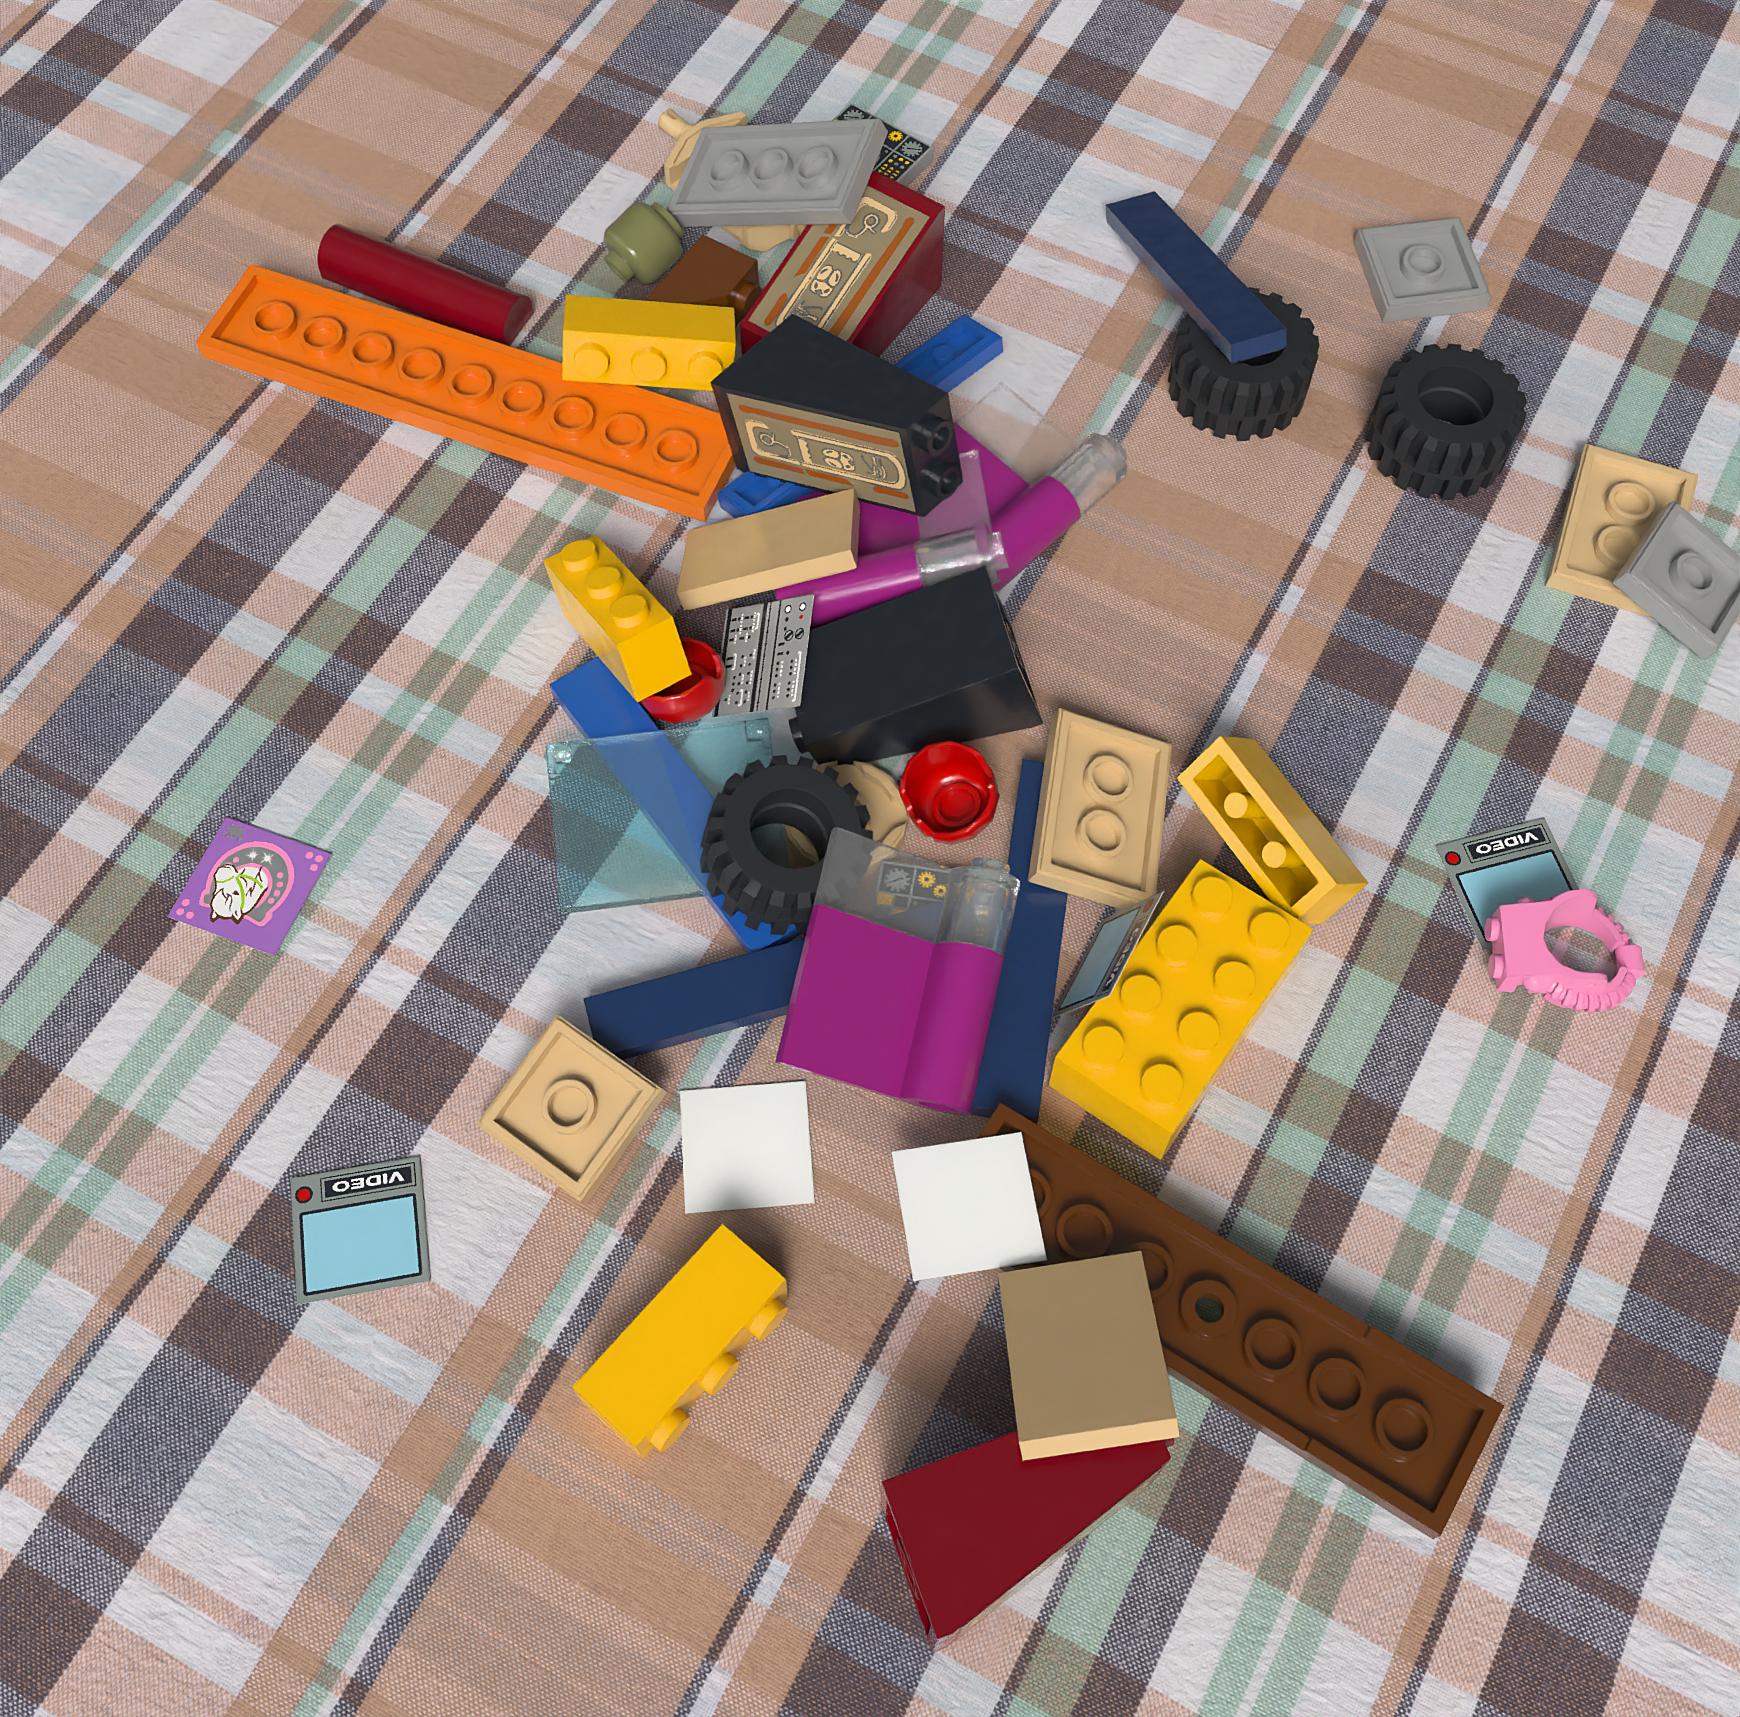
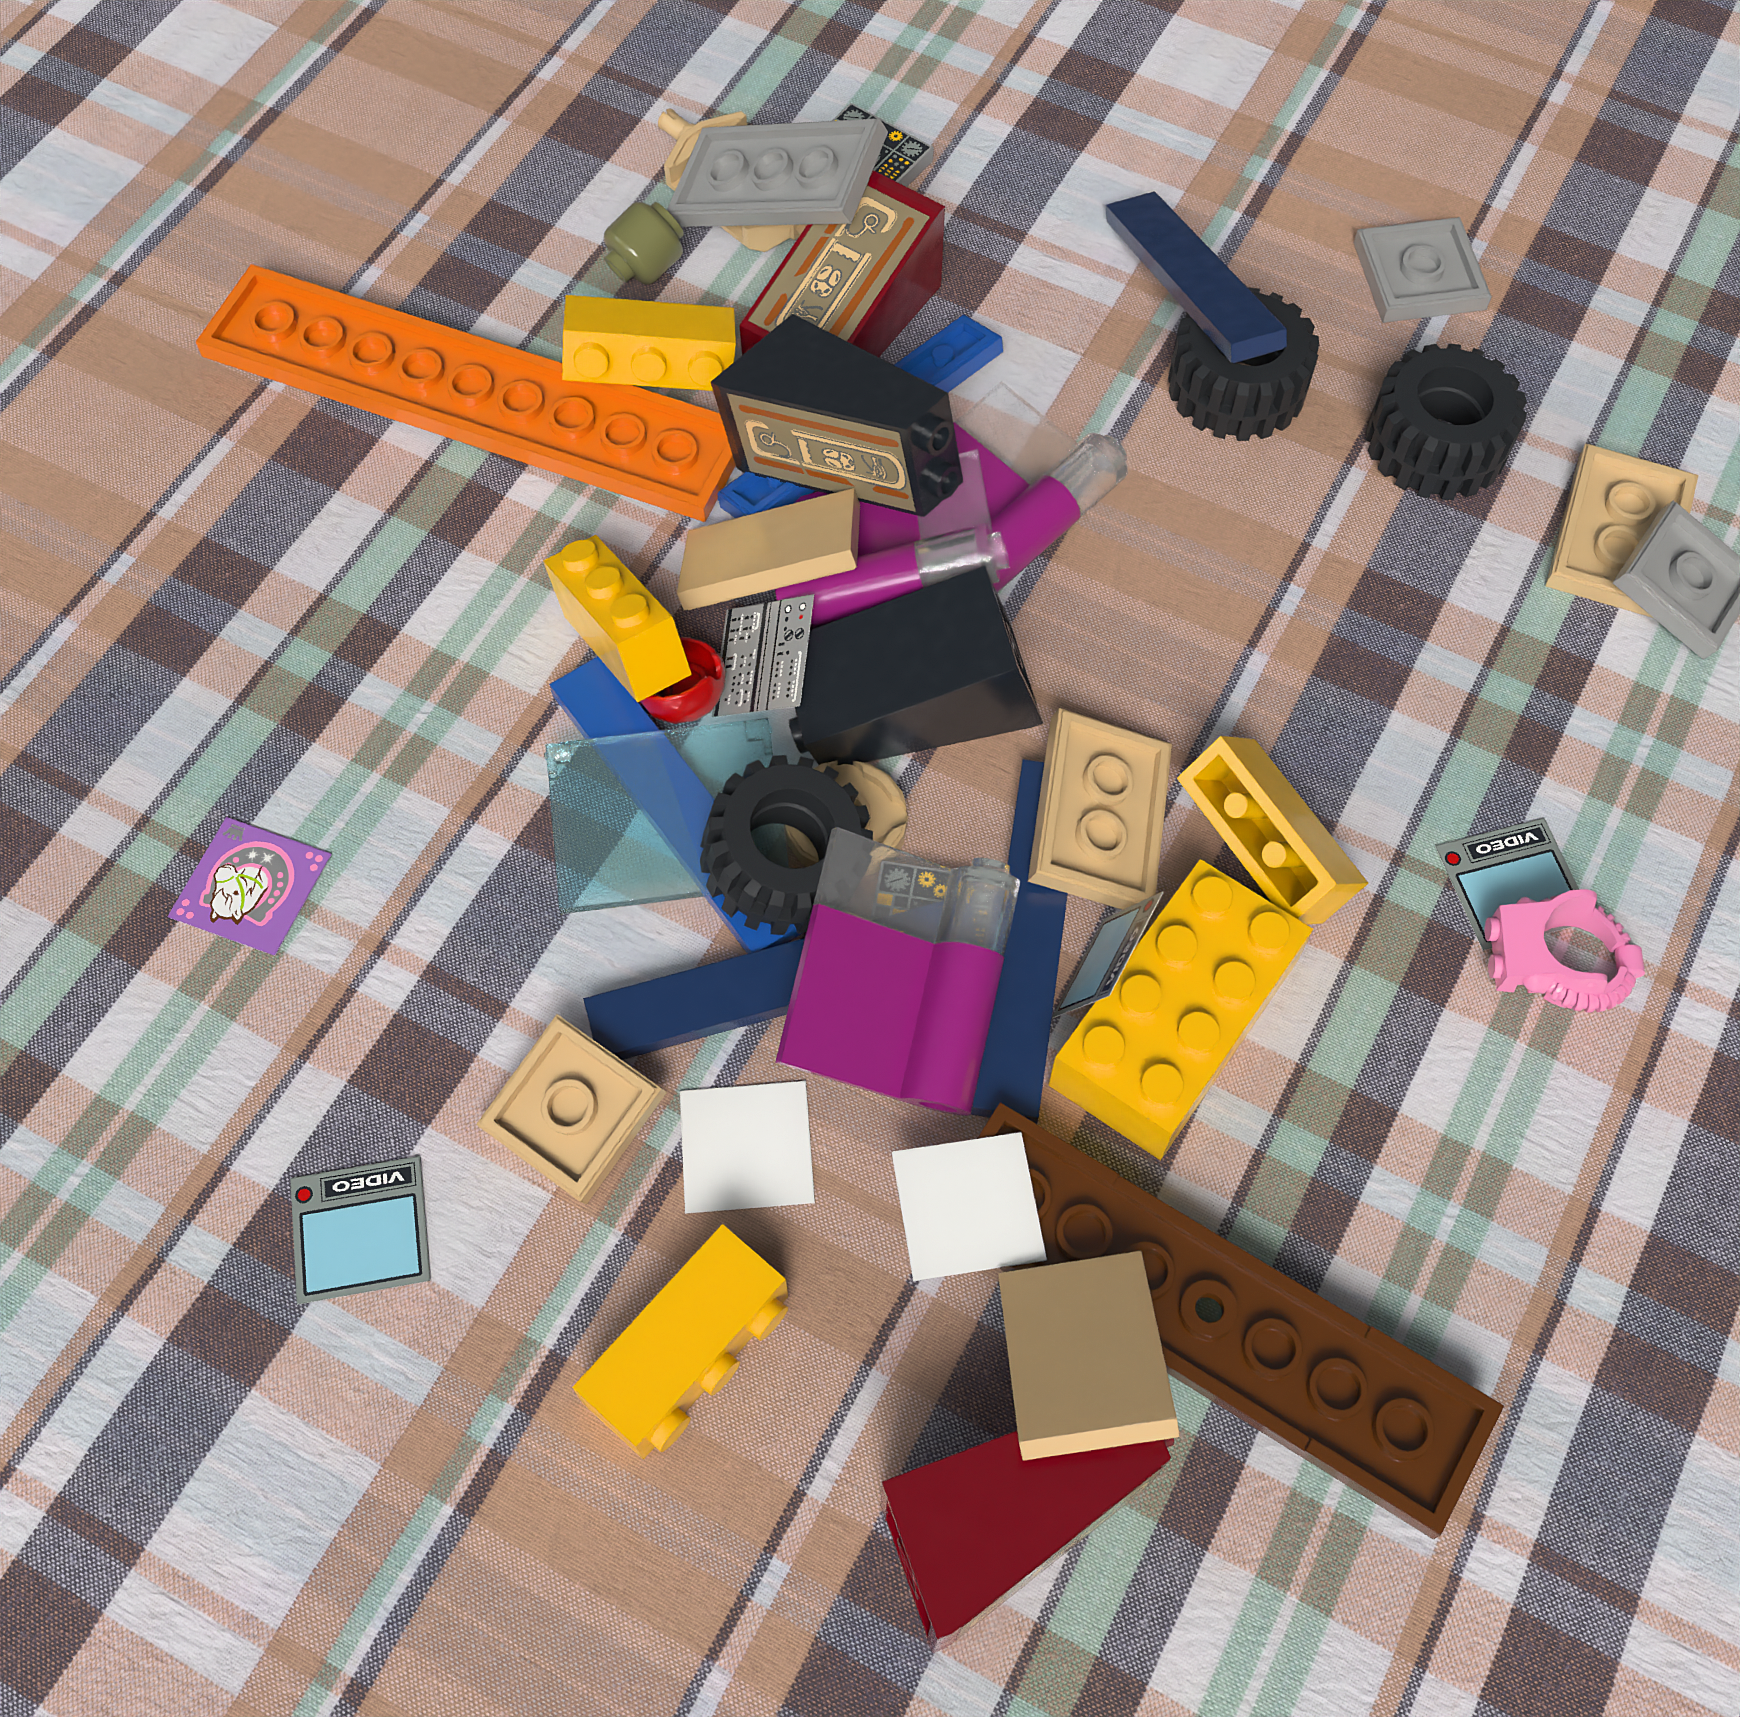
(422, 285): dark red brick -> none
(712, 277): reddish brown slope -> none
(949, 792): red hair -> none

